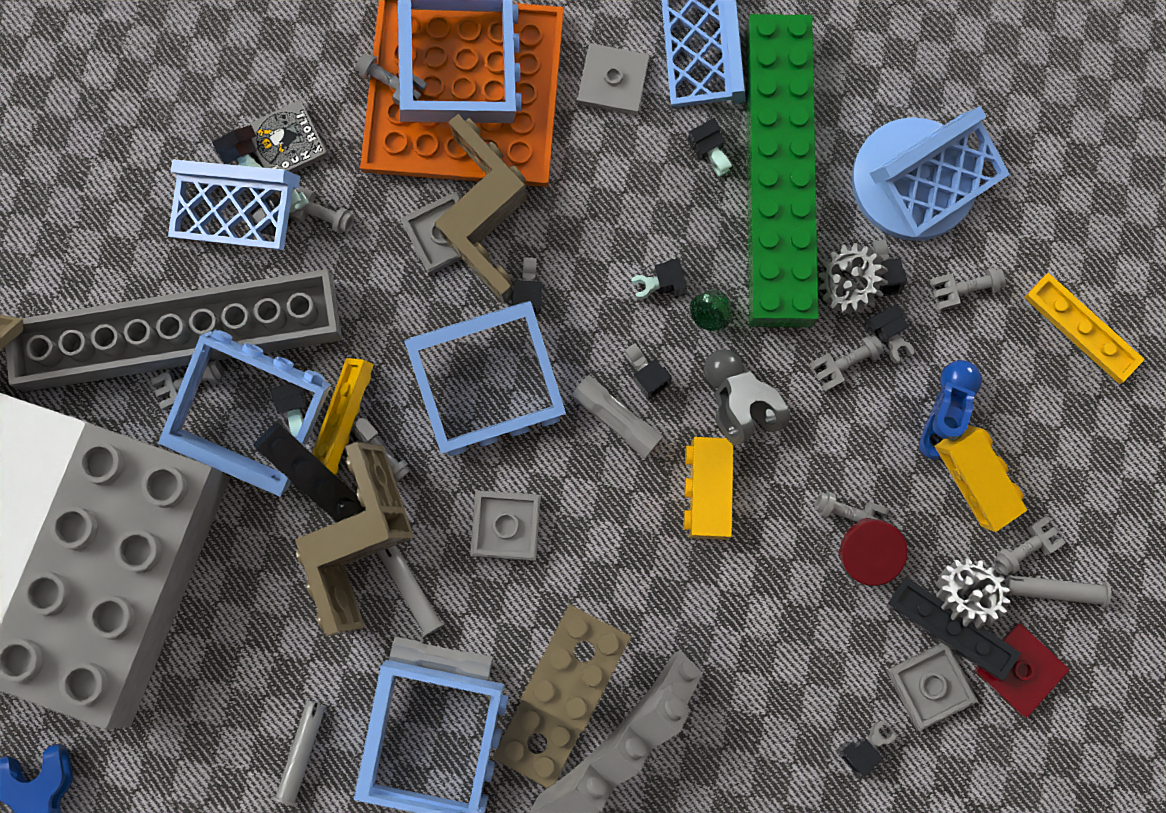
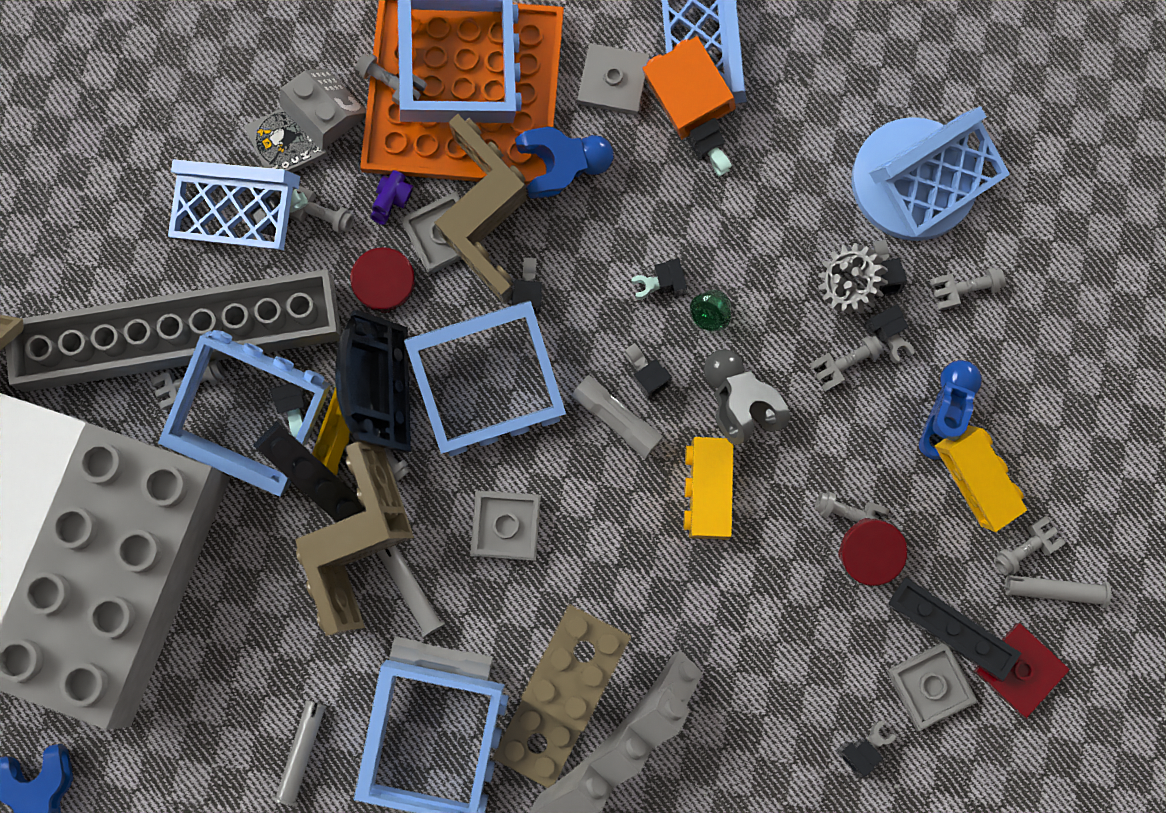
(237, 146): black piece -> none
(321, 106): none -> light grey slope
(374, 381): none -> black slope
(382, 279): none -> dark red tile
(390, 192): none -> dark purple plate
(563, 158): none -> blue piece
(689, 86): none -> orange brick
(781, 171): green brick -> none
(991, 597): light grey gear -> none
(1084, 328): yellow plate -> none

